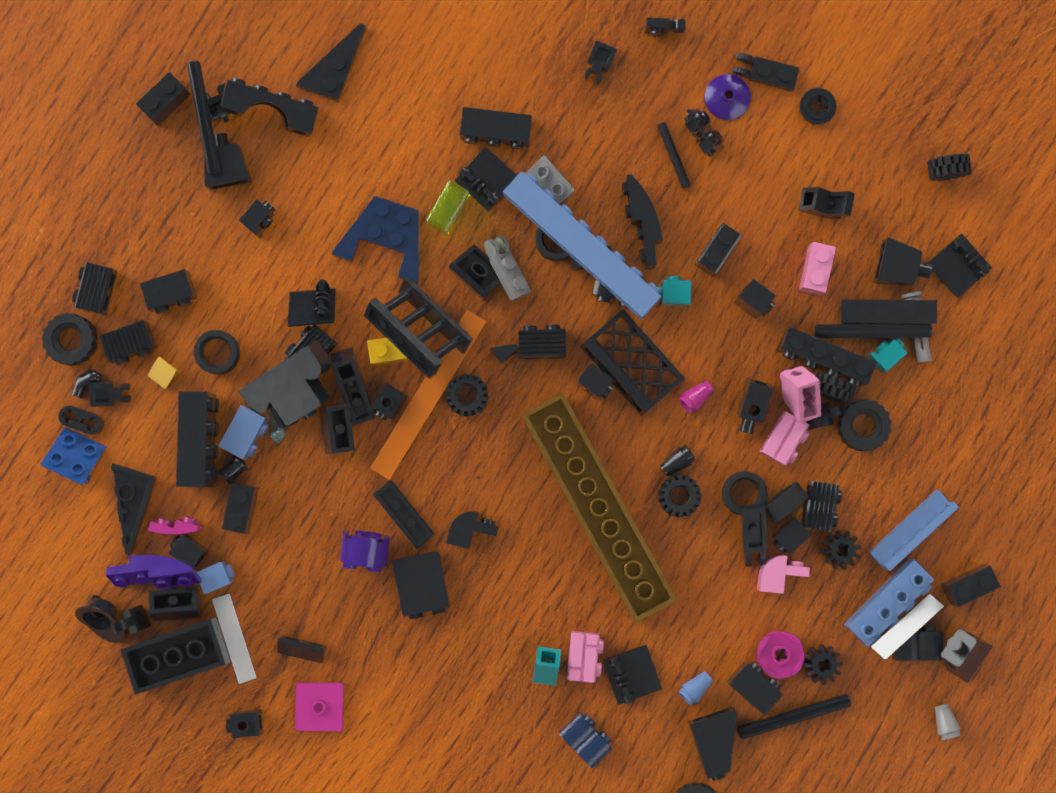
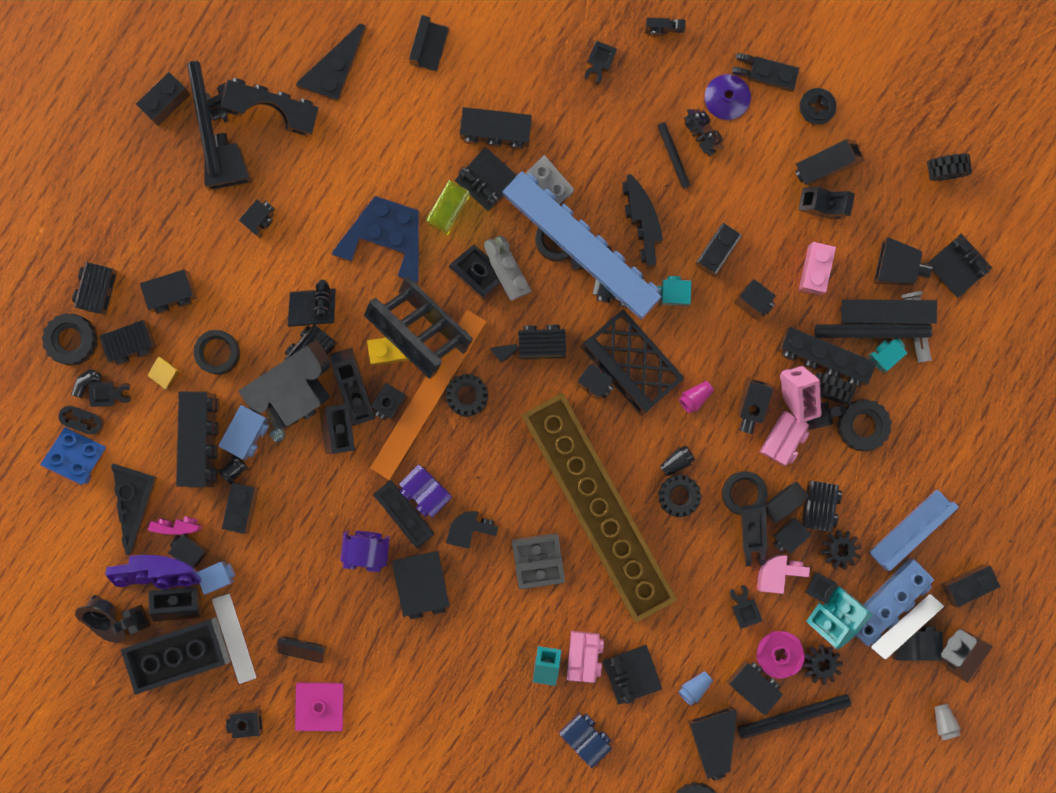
(425, 491): none -> dark purple brick
(428, 44): none -> black panel
(538, 561): none -> dark grey slope
(745, 611): none -> black plate
(820, 587): none -> black plate
(829, 162): none -> black slope
(839, 618): none -> teal slope

